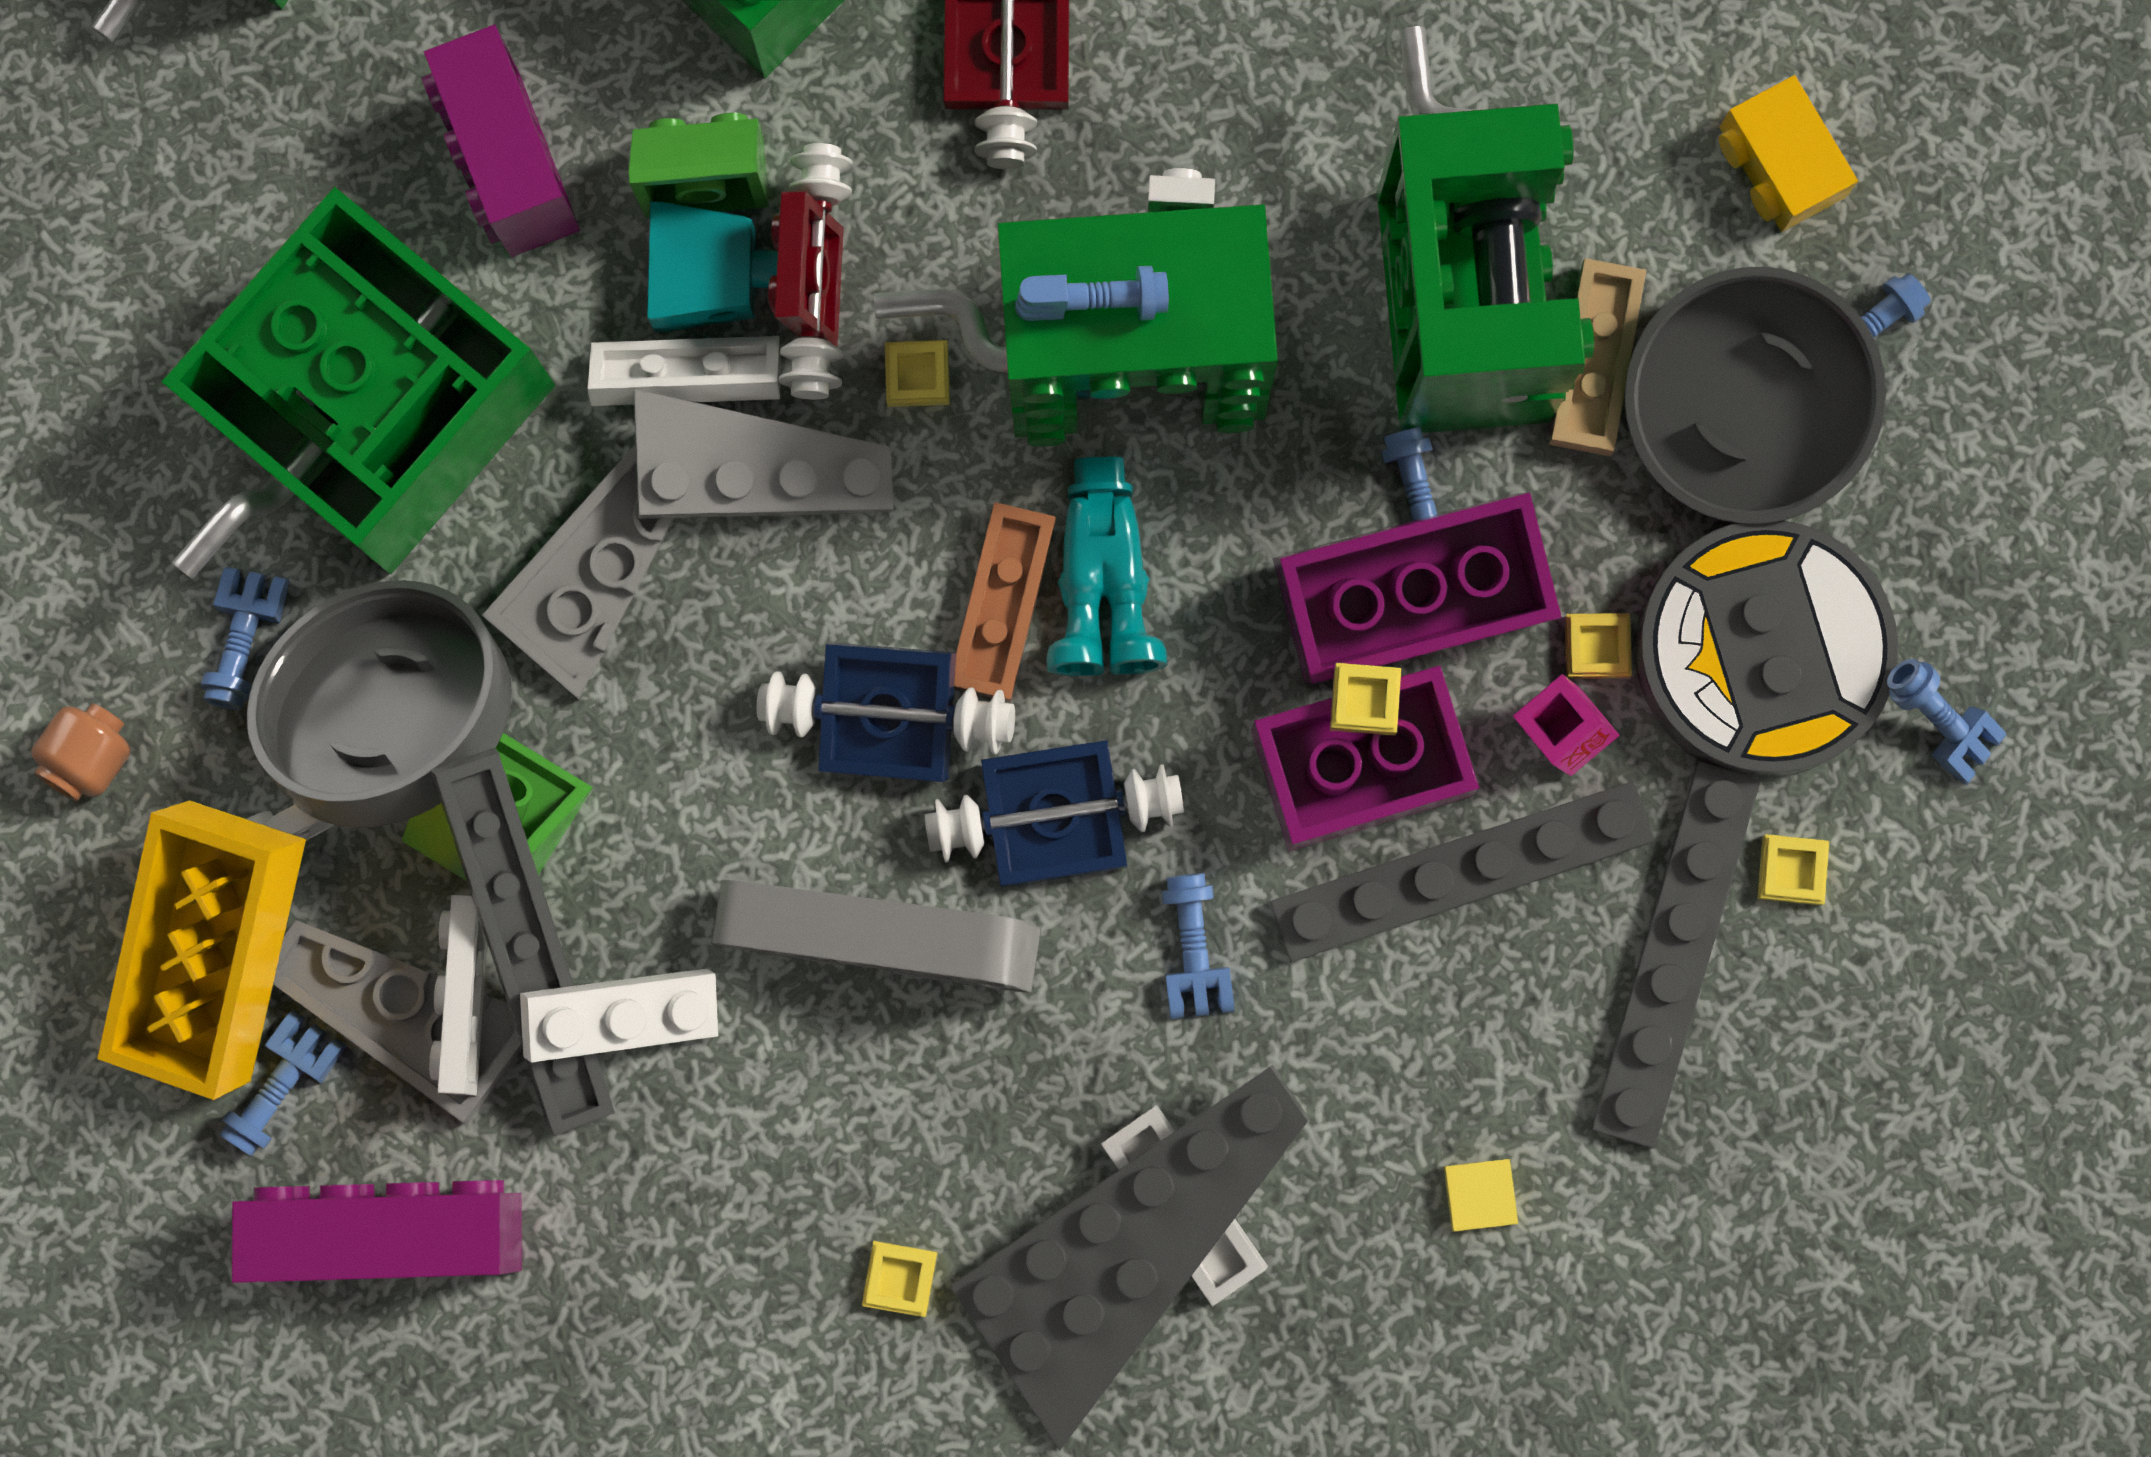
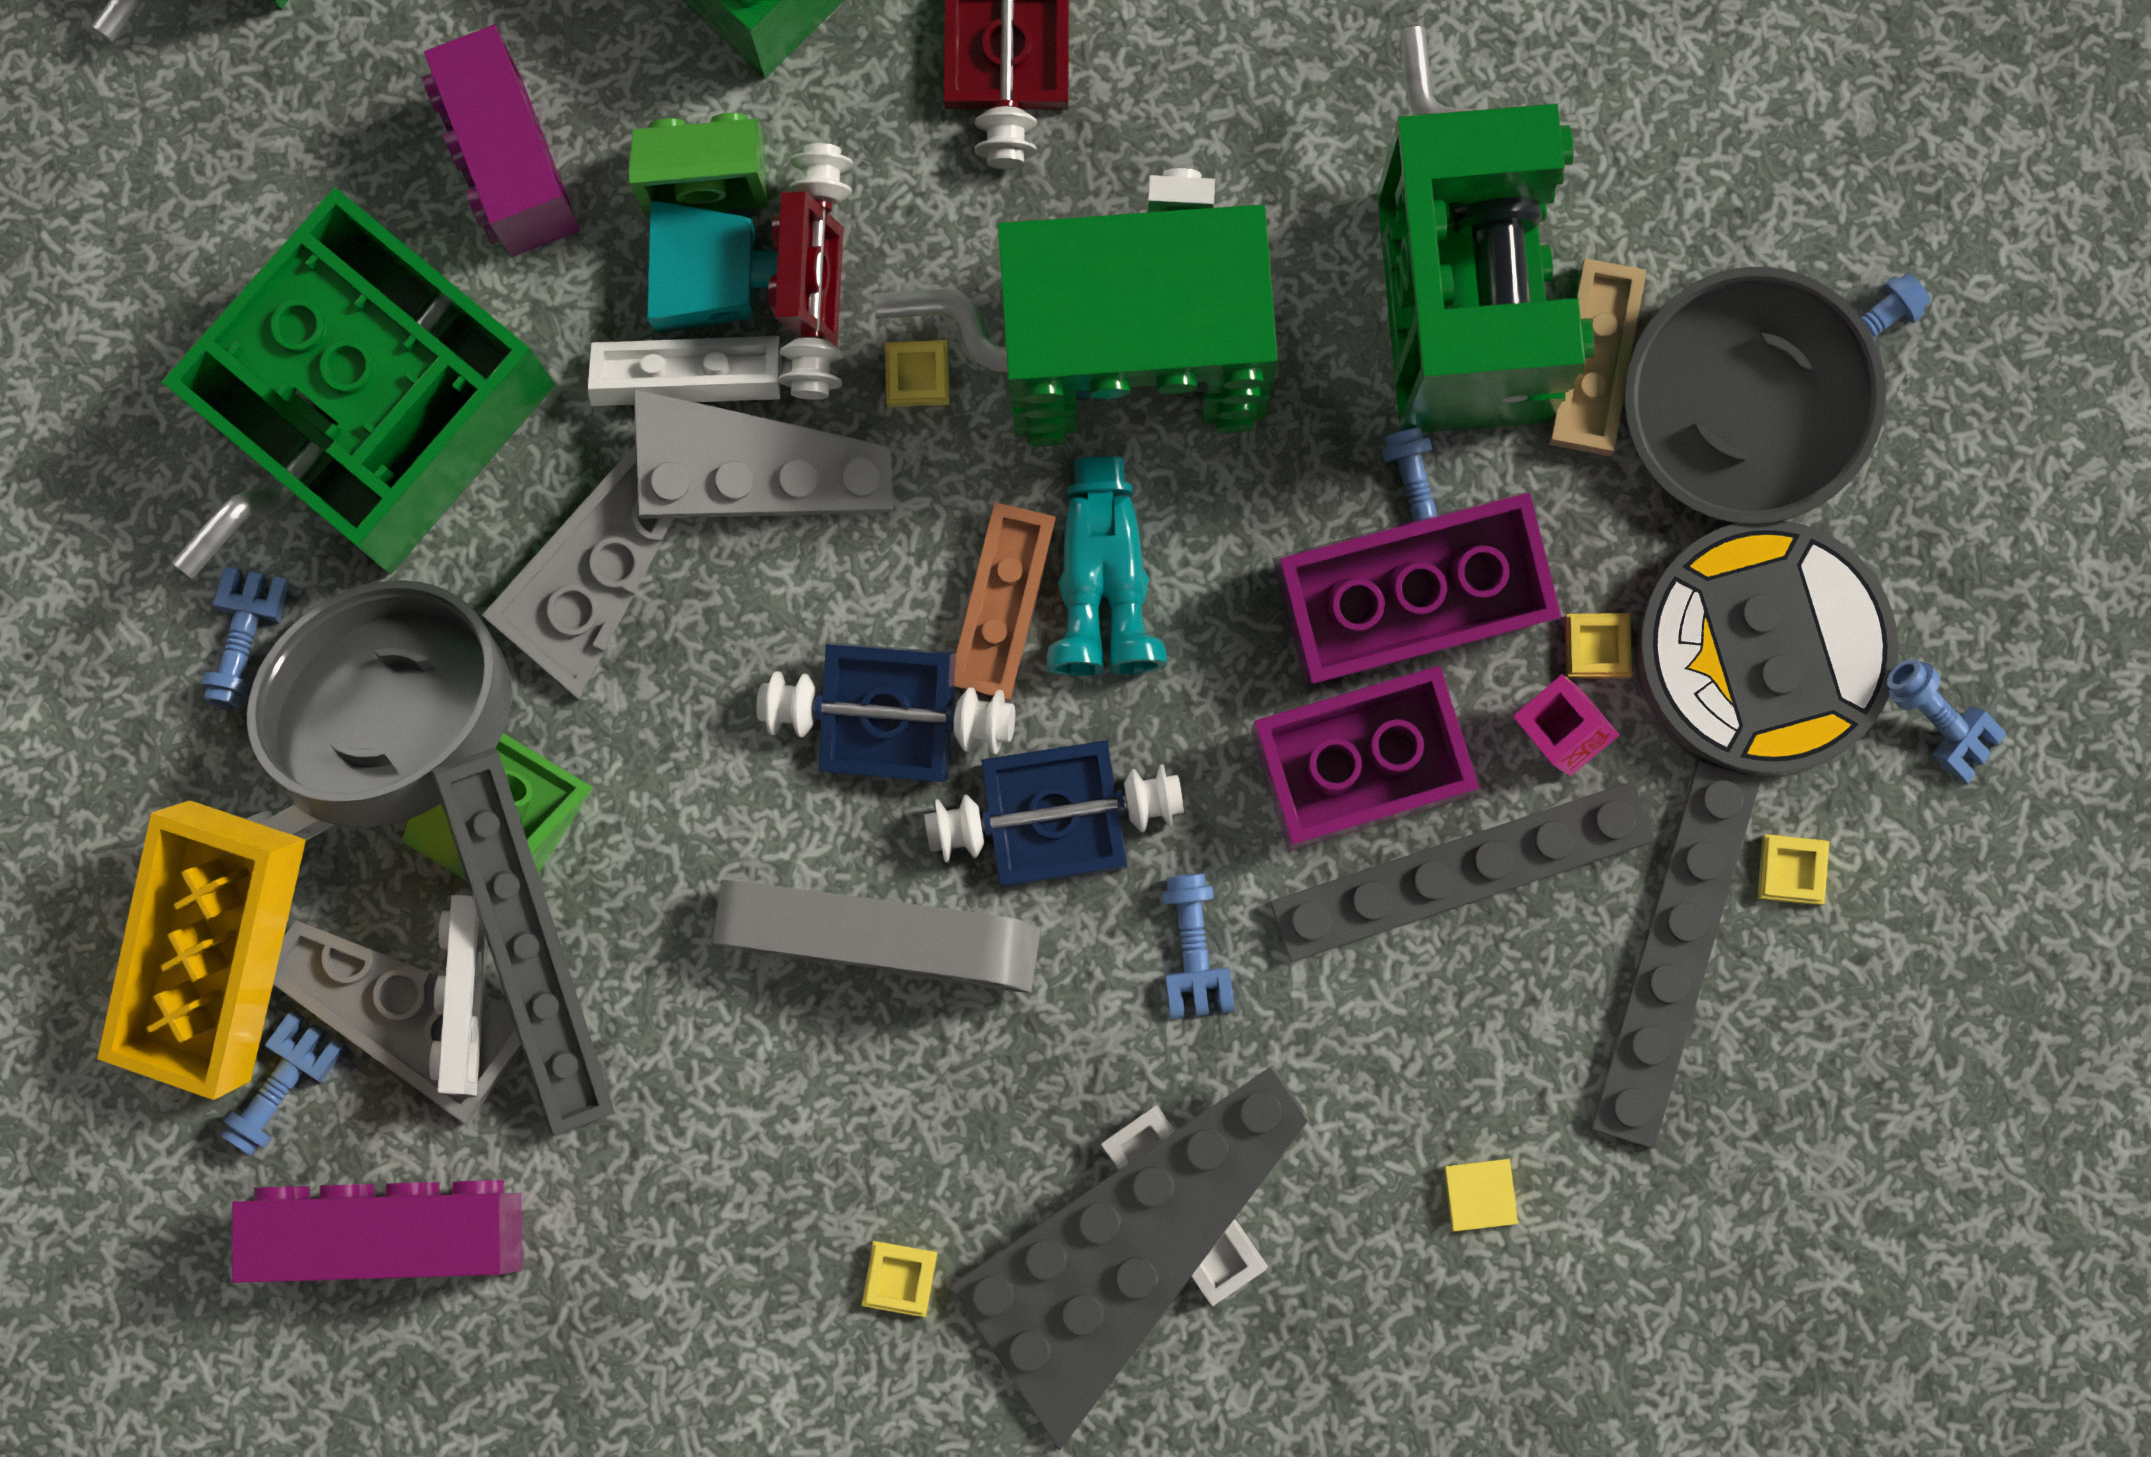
(80, 751): nougat head -> none
(618, 1015): white plate -> none
(1051, 295): medium blue hinge -> none
(1365, 699): light yellow tile -> none
(1786, 154): yellow brick -> none

